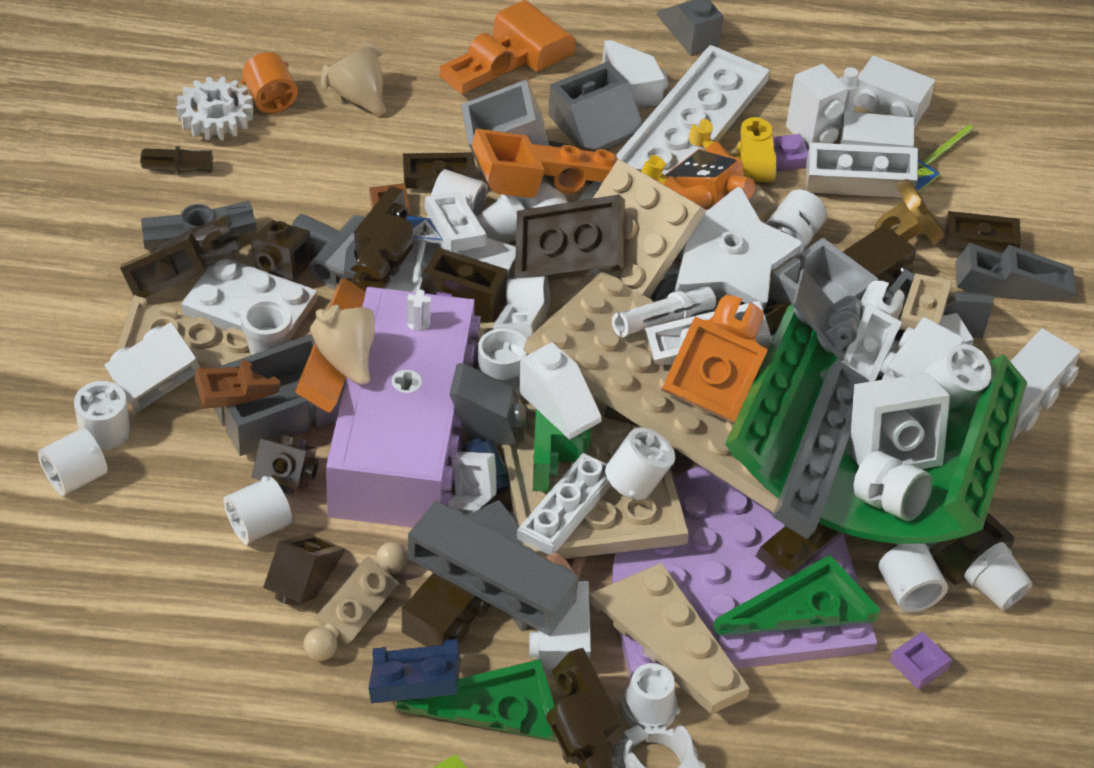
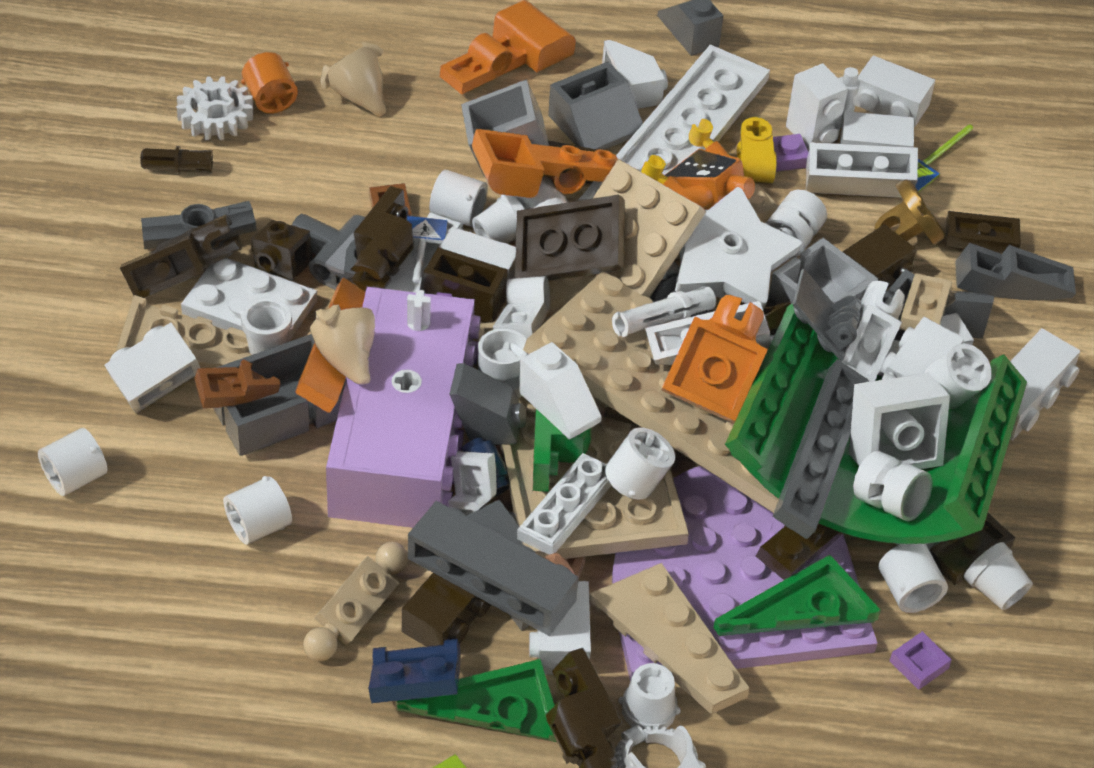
(104, 413): white piece -> none
(286, 461): dark brown brick -> none
(301, 568): dark brown slope -> none
(423, 169): dark brown plate -> none
(455, 221): white plate -> none

